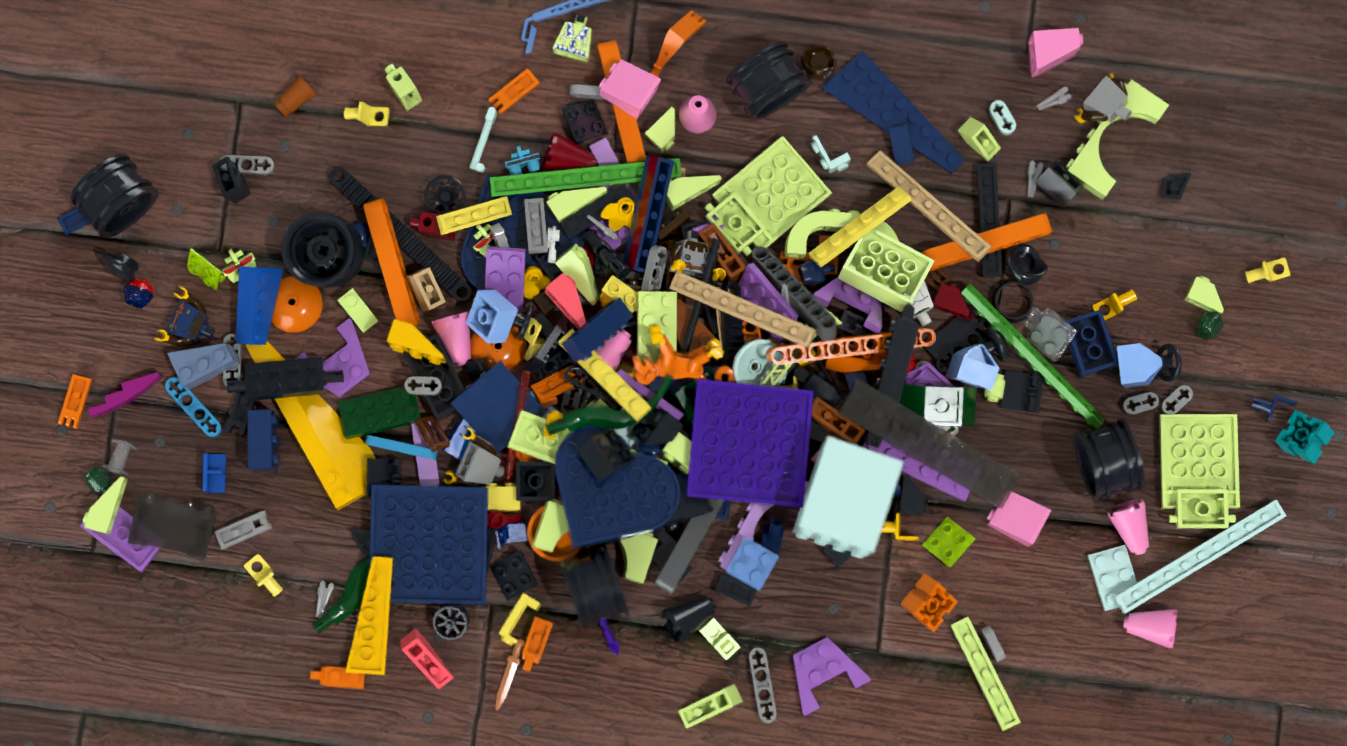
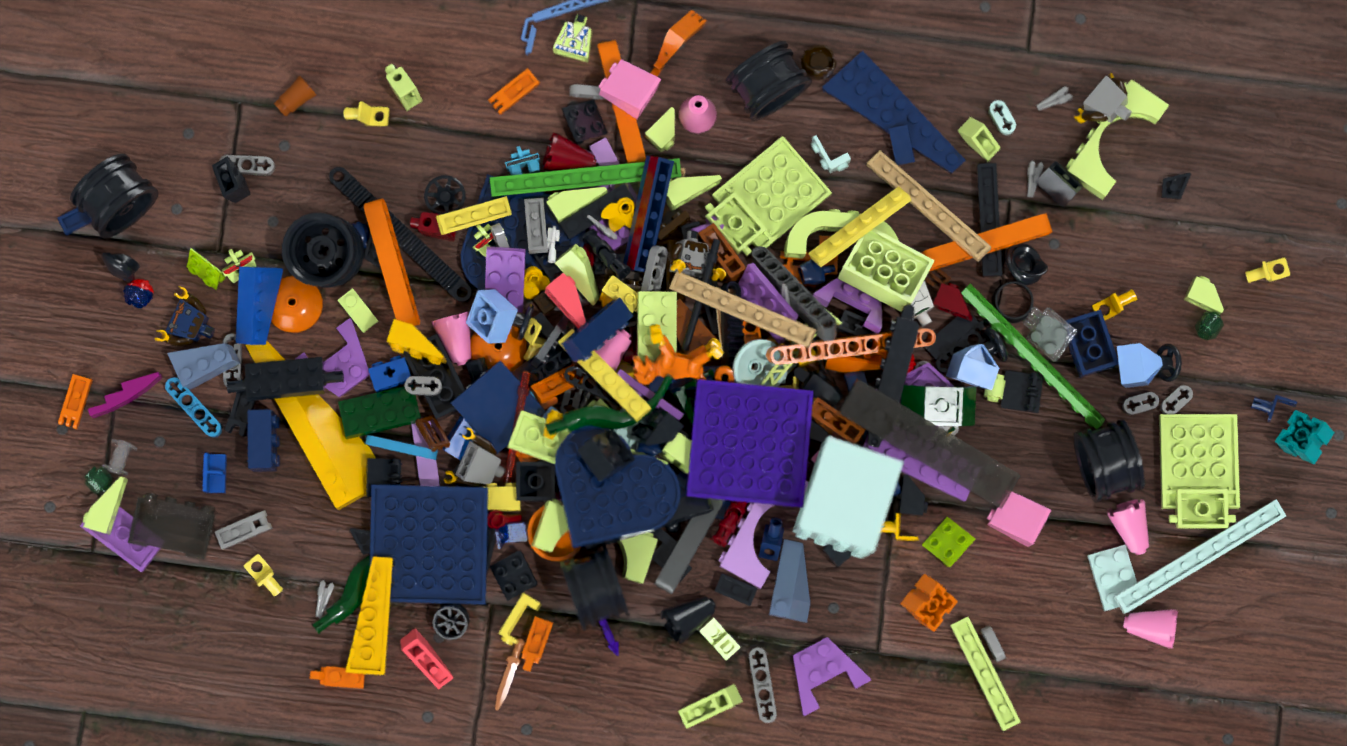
(383, 382): none -> blue brick
(425, 289): tan brick -> none
(490, 119): light aqua hinge -> none
(729, 523): none -> dark red piece
(752, 564): medium blue brick -> none
(791, 589): none -> sand blue wedge
(1052, 47): bright pink slope -> none

